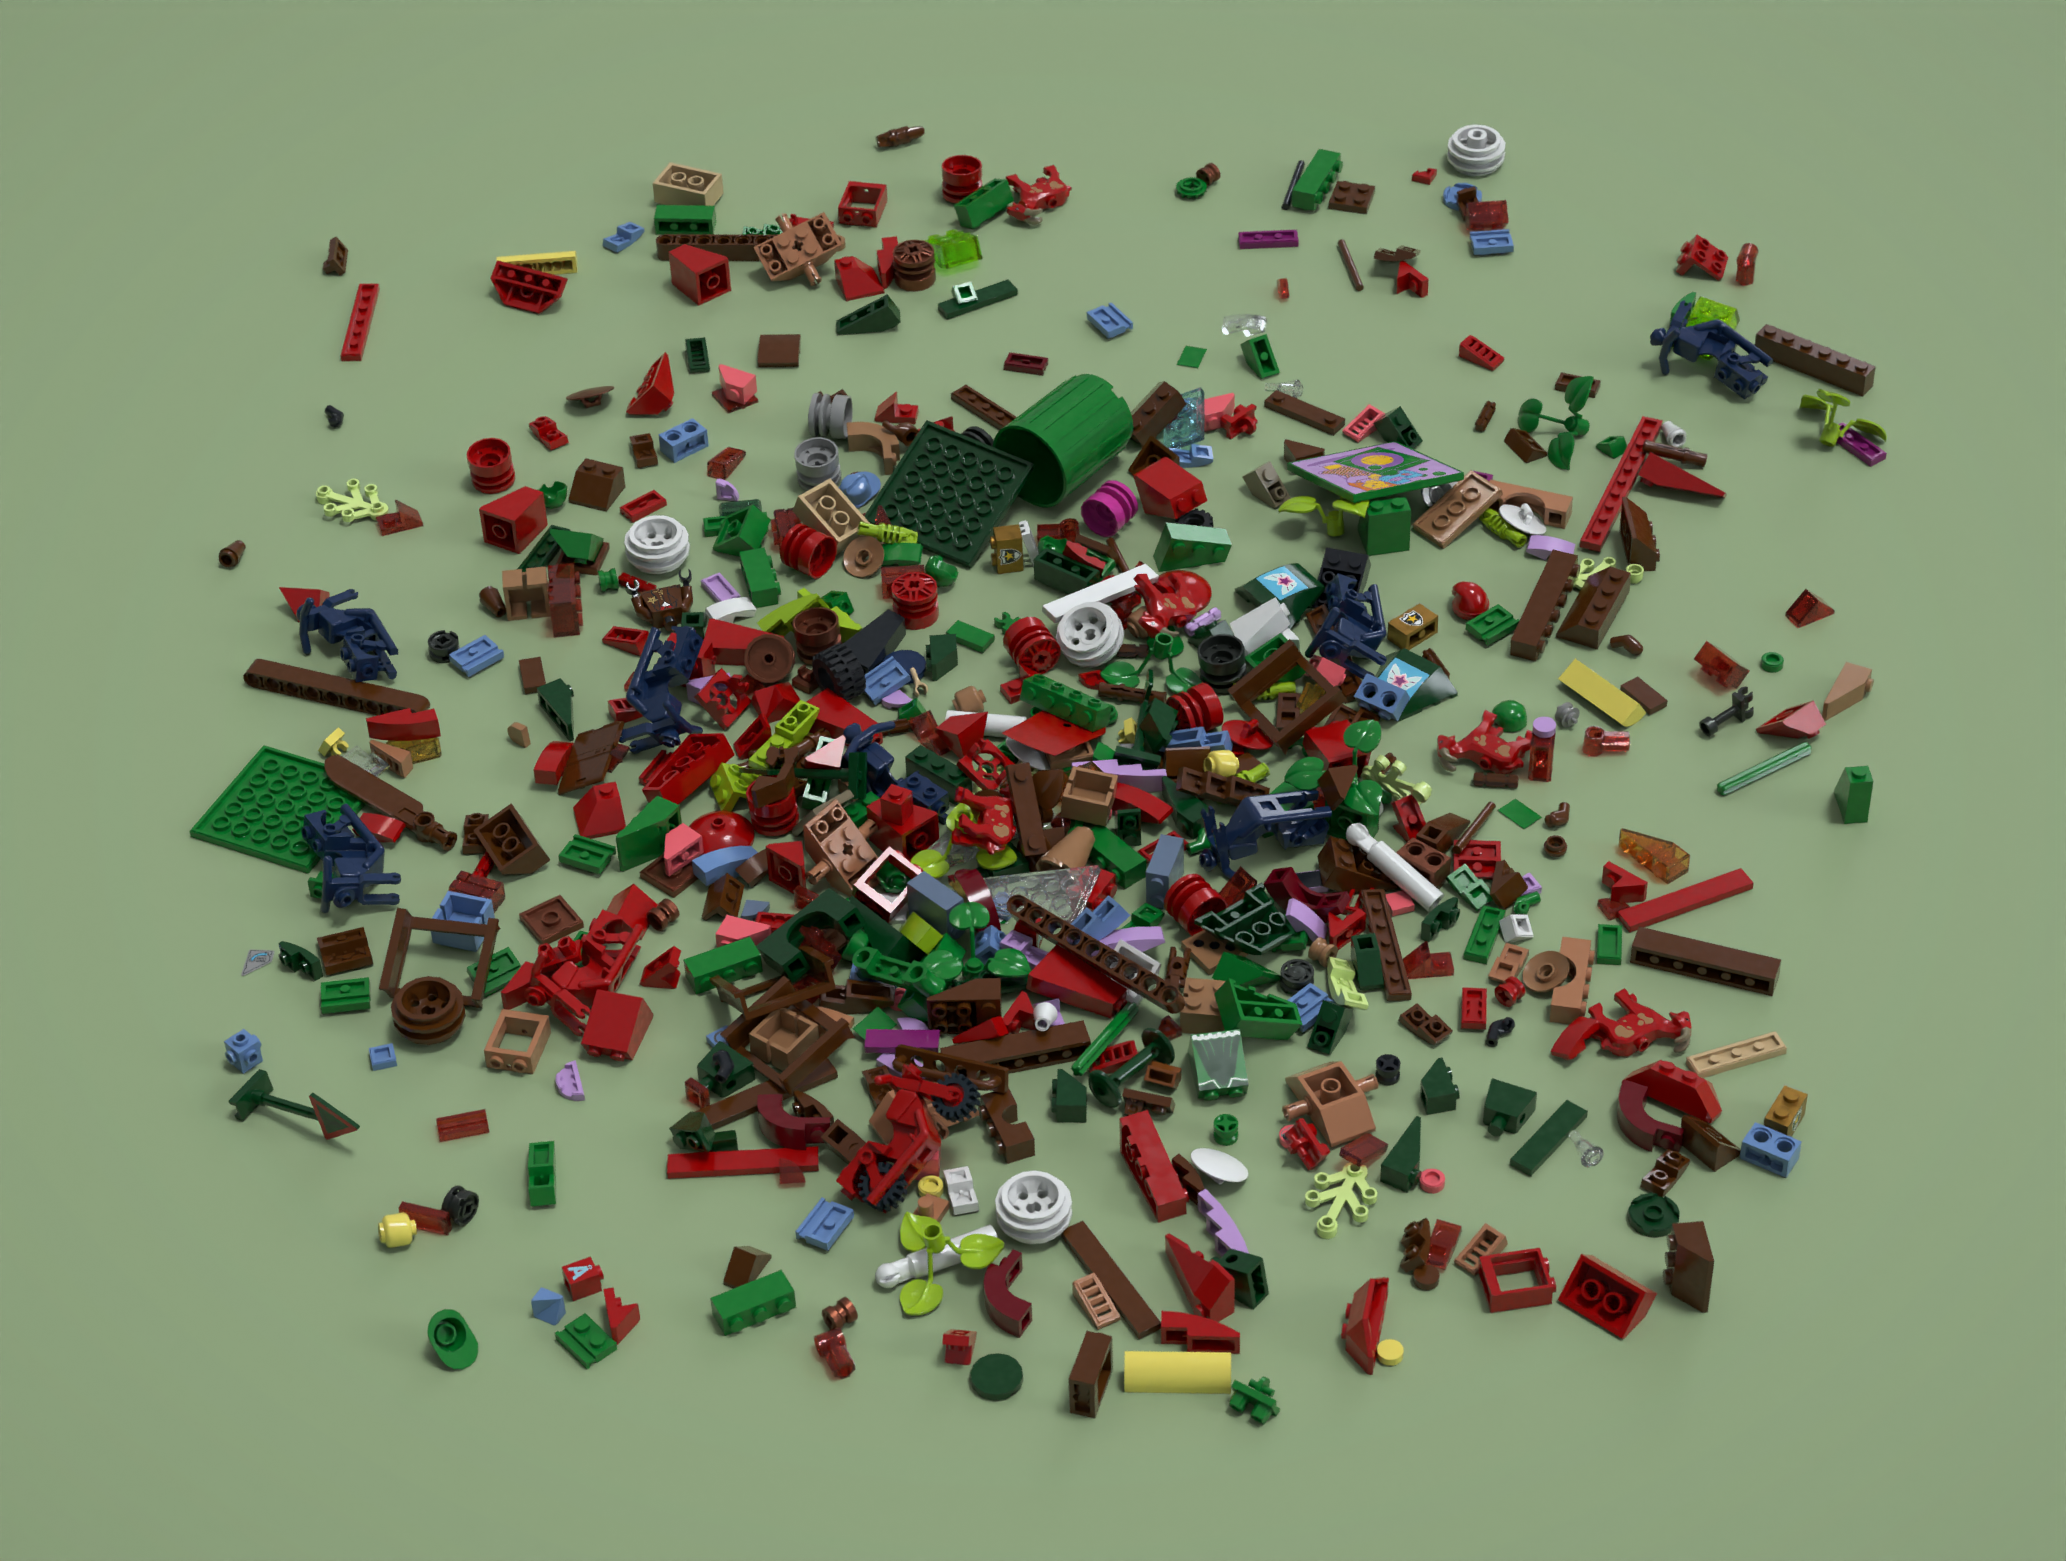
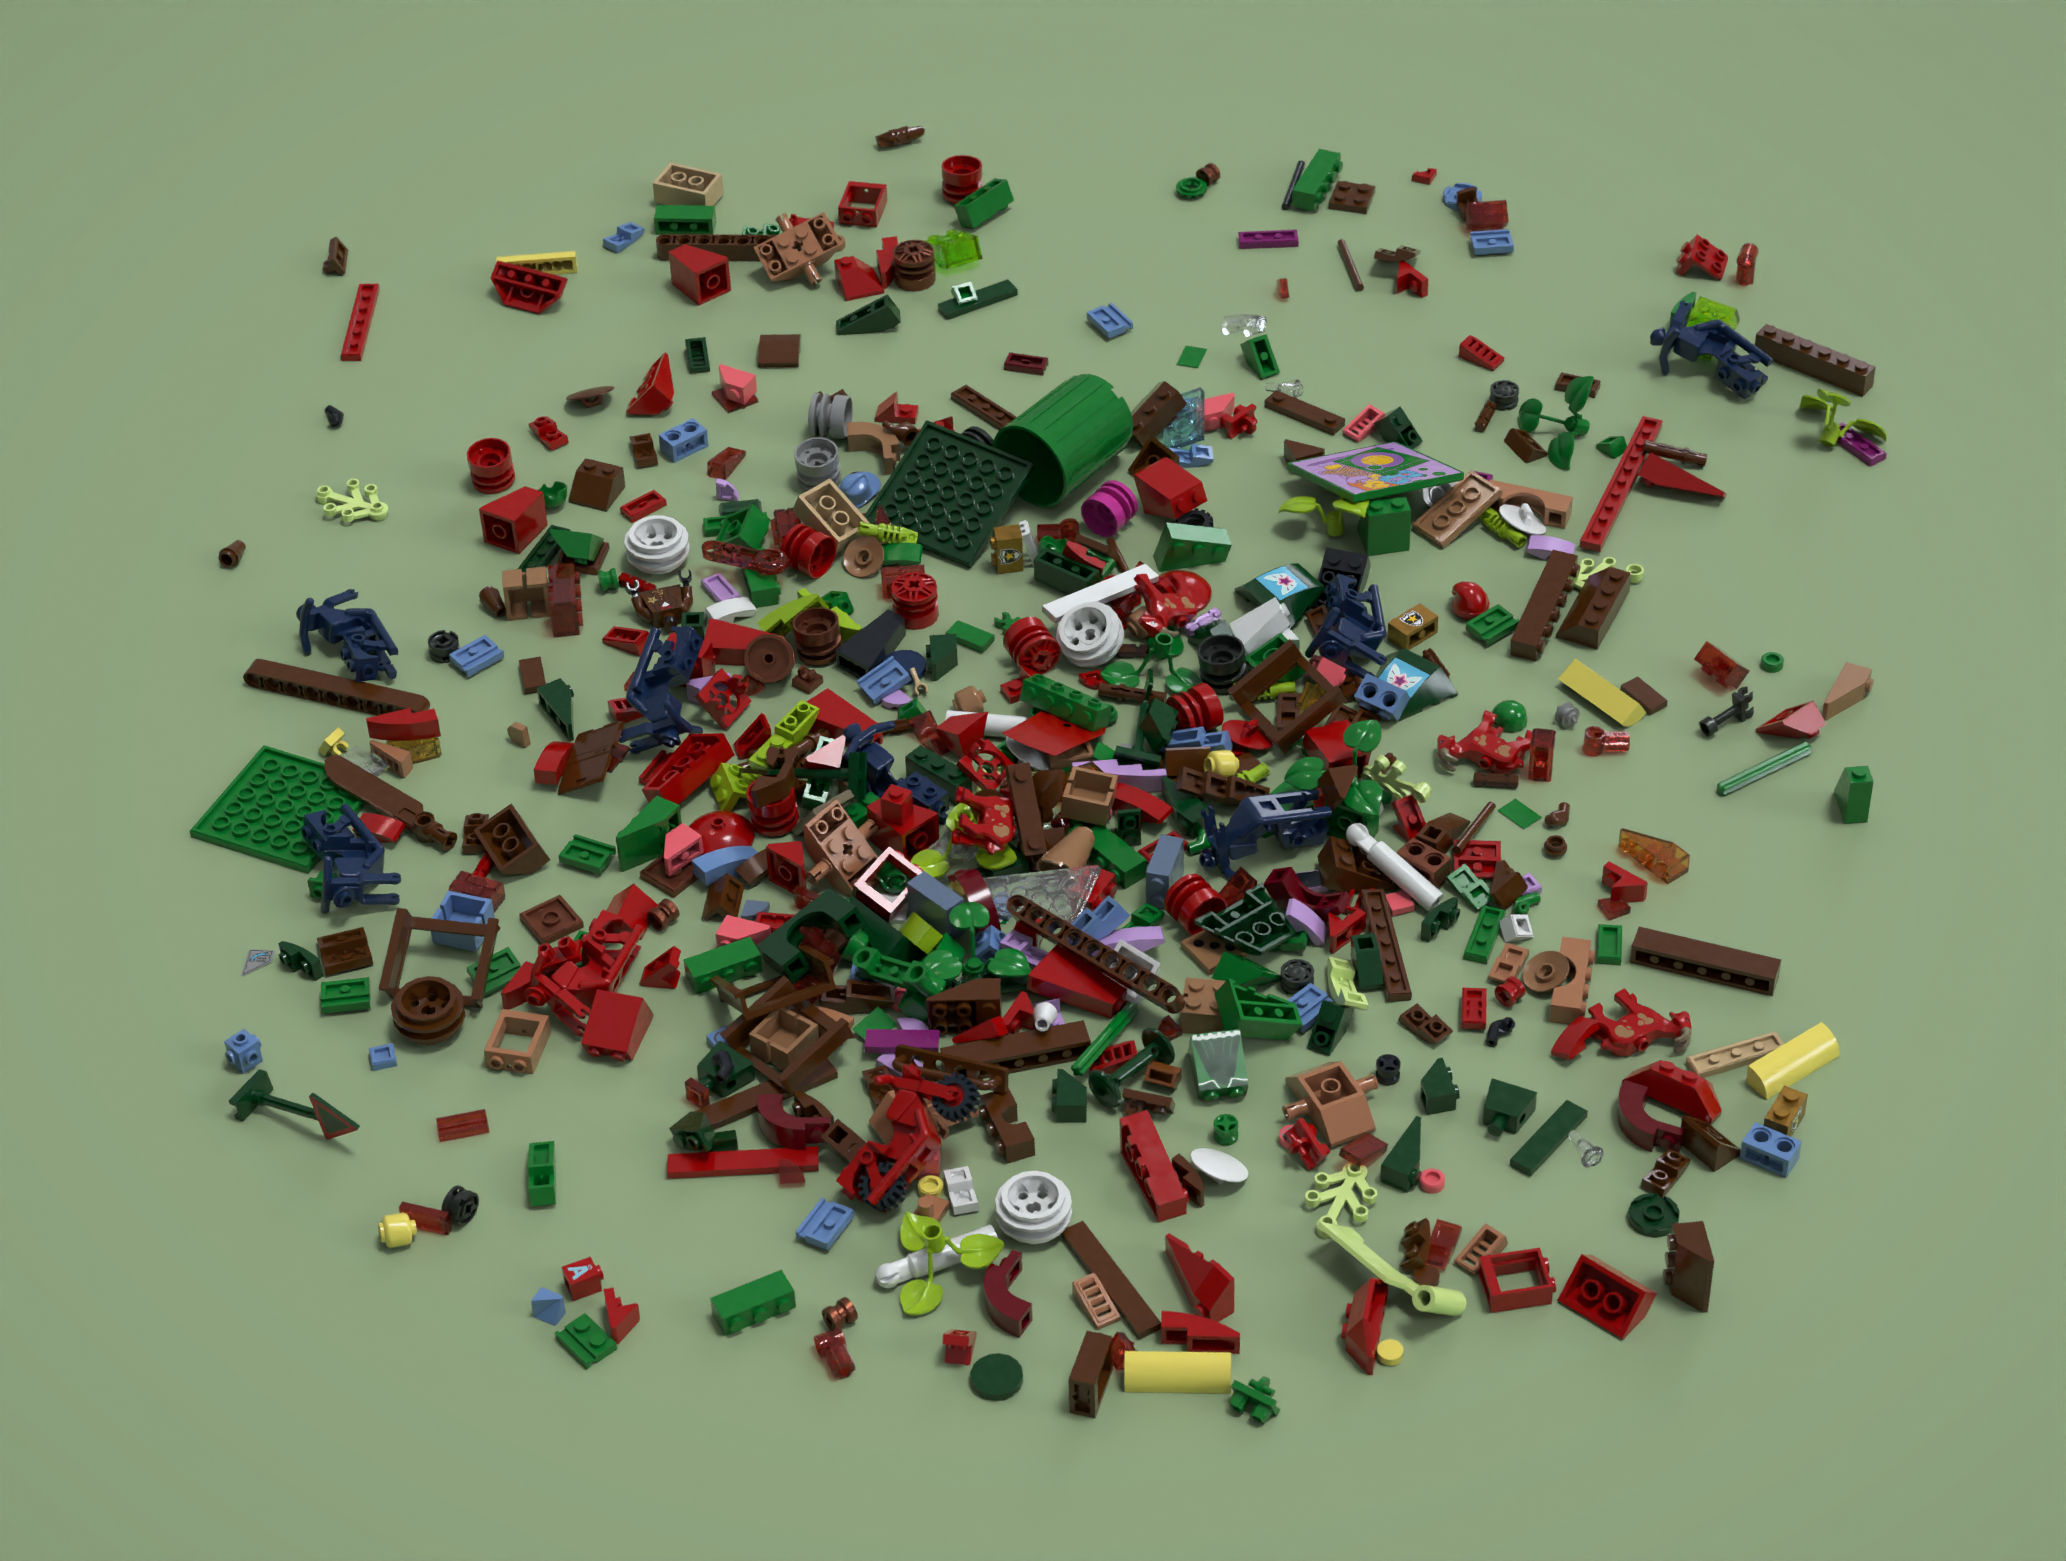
(298, 596): red slope -> none
(404, 519): clear red slope -> none
(452, 1339): green piece -> none
(569, 1082): lavender tile -> none
(600, 812): red slope -> none
(745, 1265): reddish brown slope -> none
(766, 561): none -> clear red beam
(774, 701): red slope -> none
(839, 671): black tyre -> none
(942, 573): green hair -> none
(1038, 196): red animal -> none
(1120, 1345): none -> clear red tile
(1128, 733): light yellow tile -> none
(1177, 968): reddish brown hinge -> none
(1220, 1224): lavender slope -> none
(1249, 1276): dark green torso -> none
(1266, 485): dark tan slope -> none
(1322, 951): medium nougat wheel -> none
(1423, 964): clear red slope -> none
(1424, 1297): none -> yellowish green door
(1476, 150): white wheel -> none
(1504, 394): none -> pearl dark grey wheel
(1544, 727): lavender tile -> none
(1628, 642): reddish brown arm -> none
(1637, 536): reddish brown slope -> none
(1674, 435): white cone -> none
(1685, 900): red tile -> none
(1793, 1061): none -> light yellow brick
(1808, 609): clear red slope -> none

